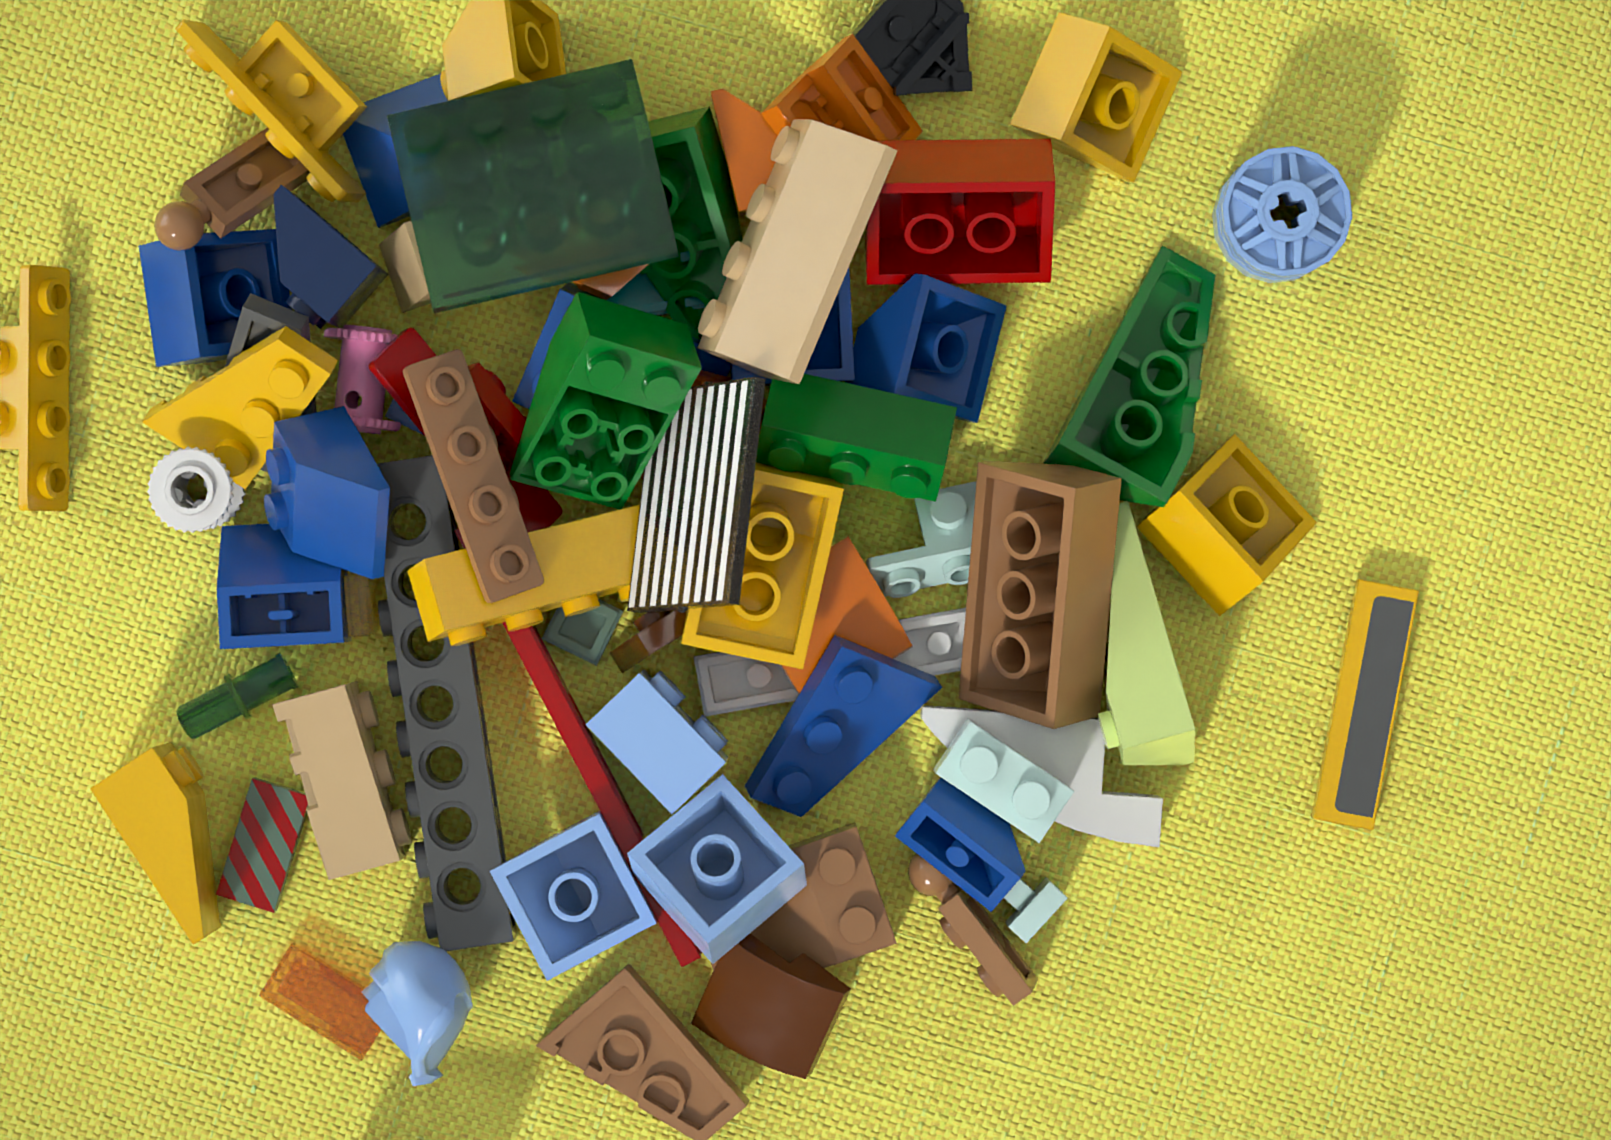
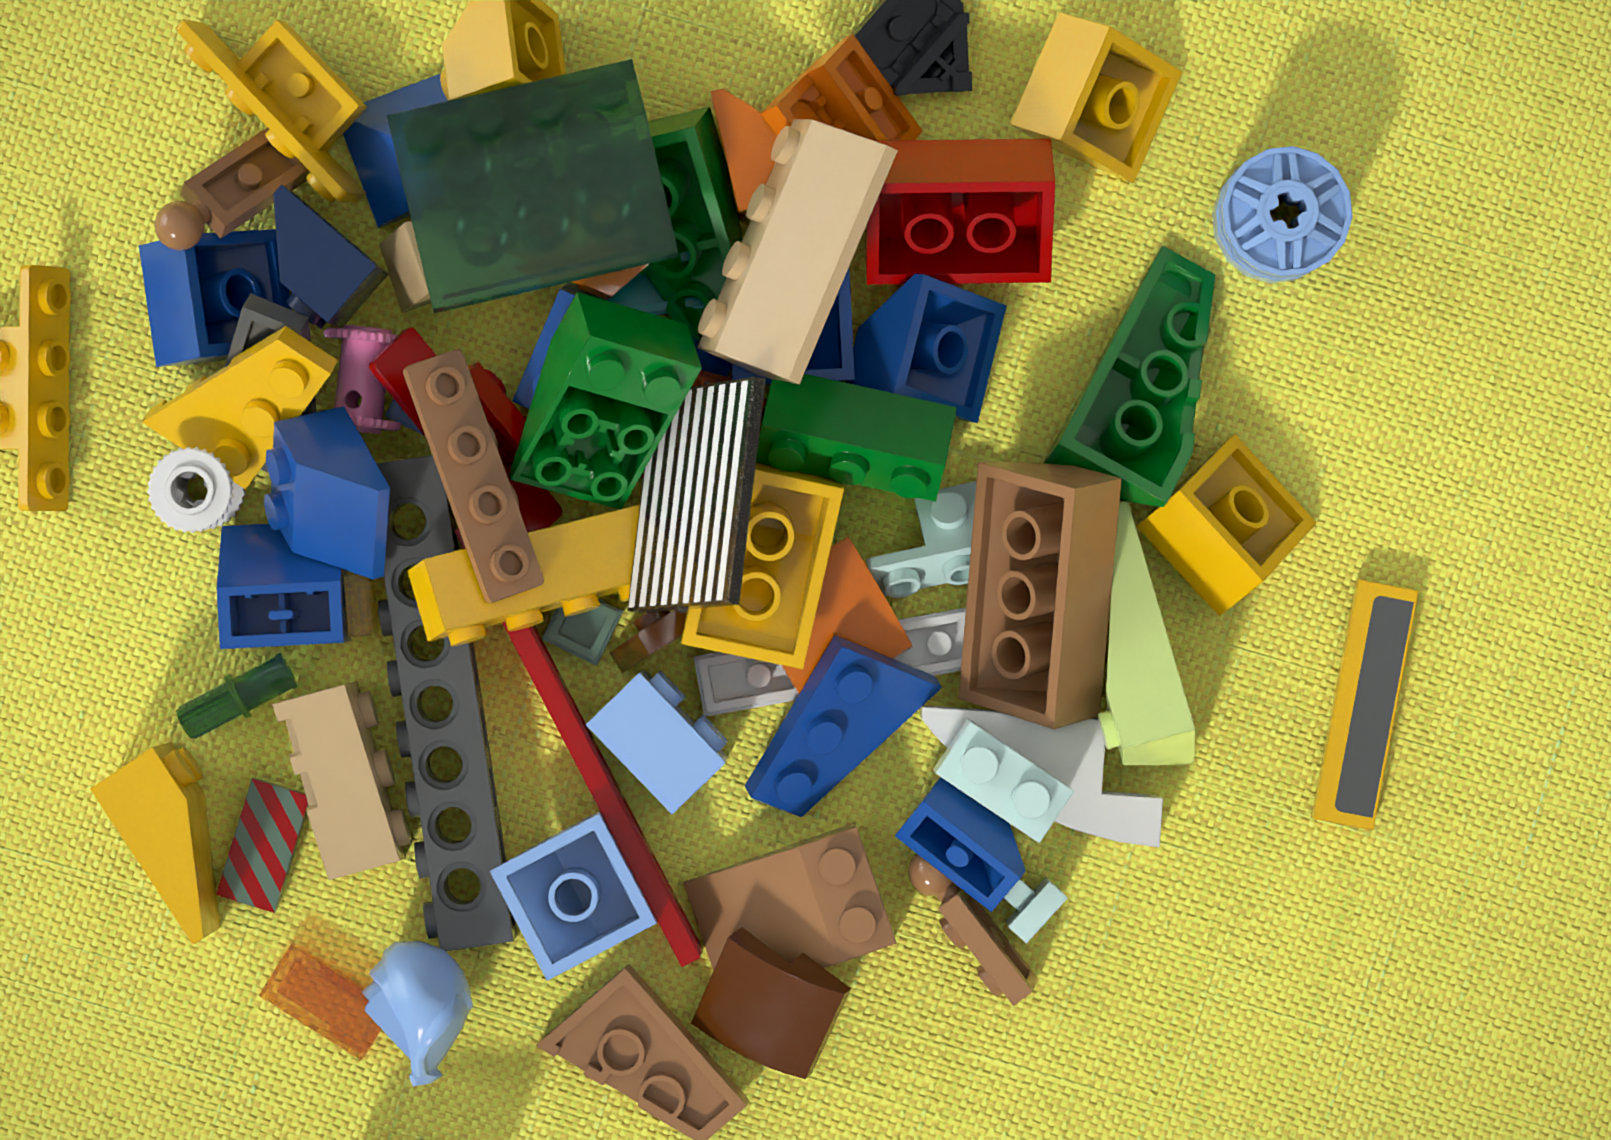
(717, 868): light blue brick -> none

